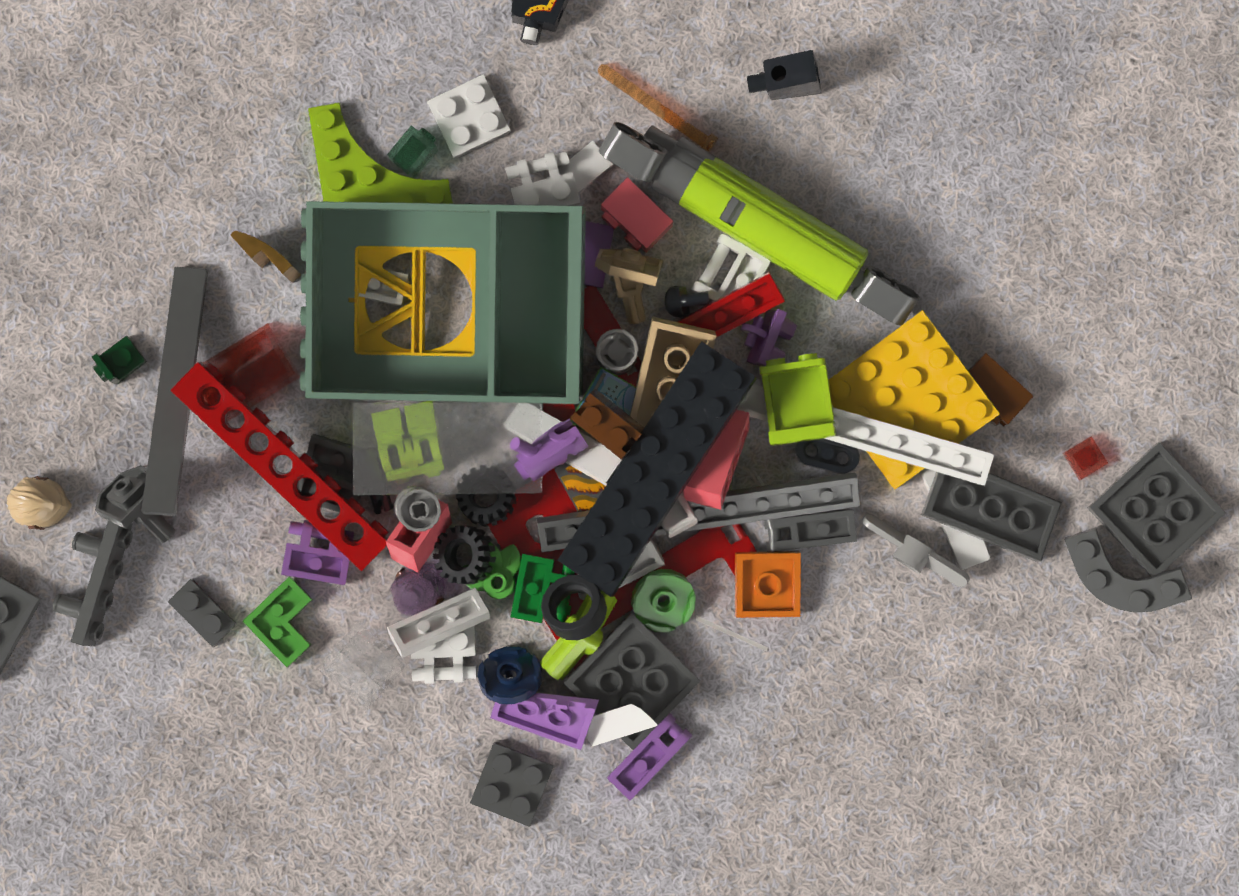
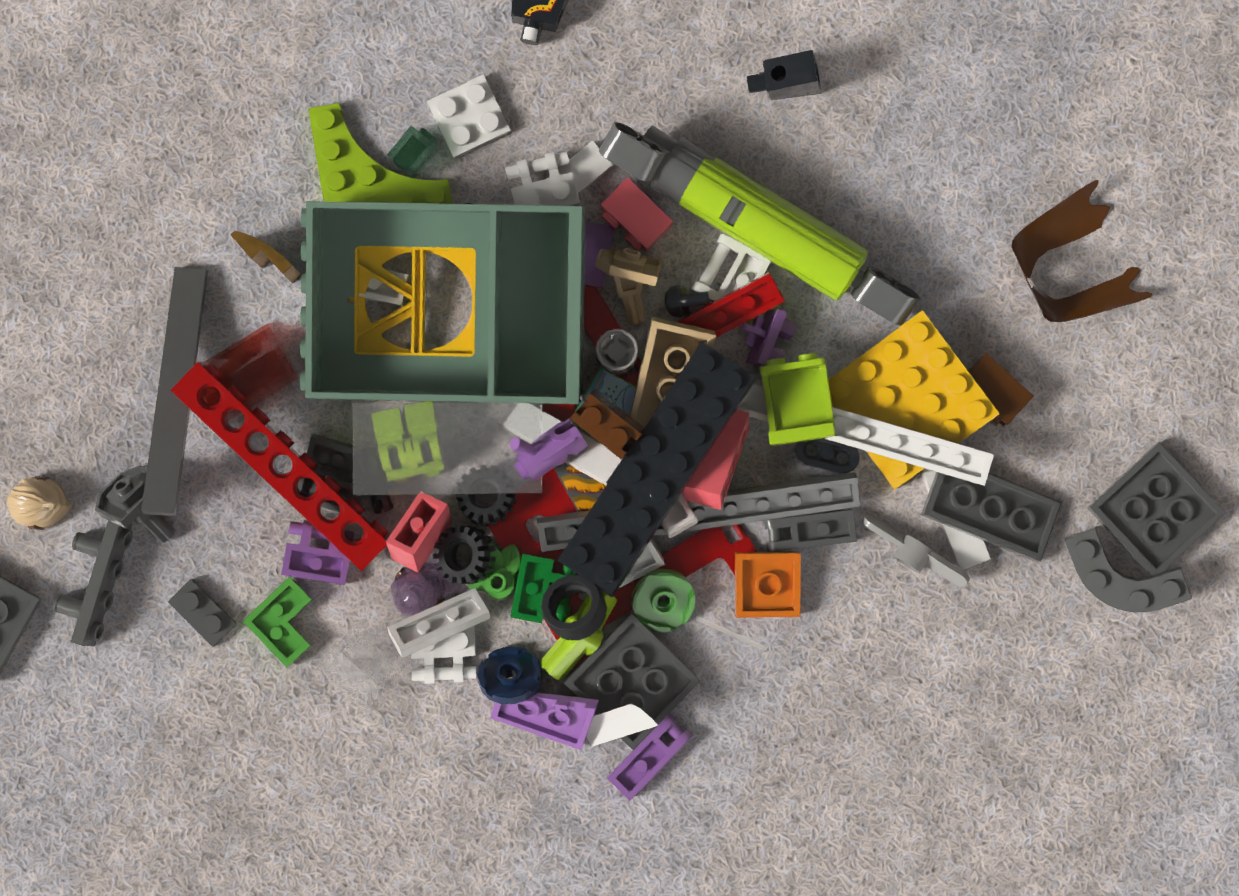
(118, 361): dark green bracket -> none
(417, 508): light grey wheel -> none
(511, 784): dark grey plate -> none
(706, 142): clear orange bar -> none
(1057, 227): none -> reddish brown piece
(1085, 458): clear red plate -> none

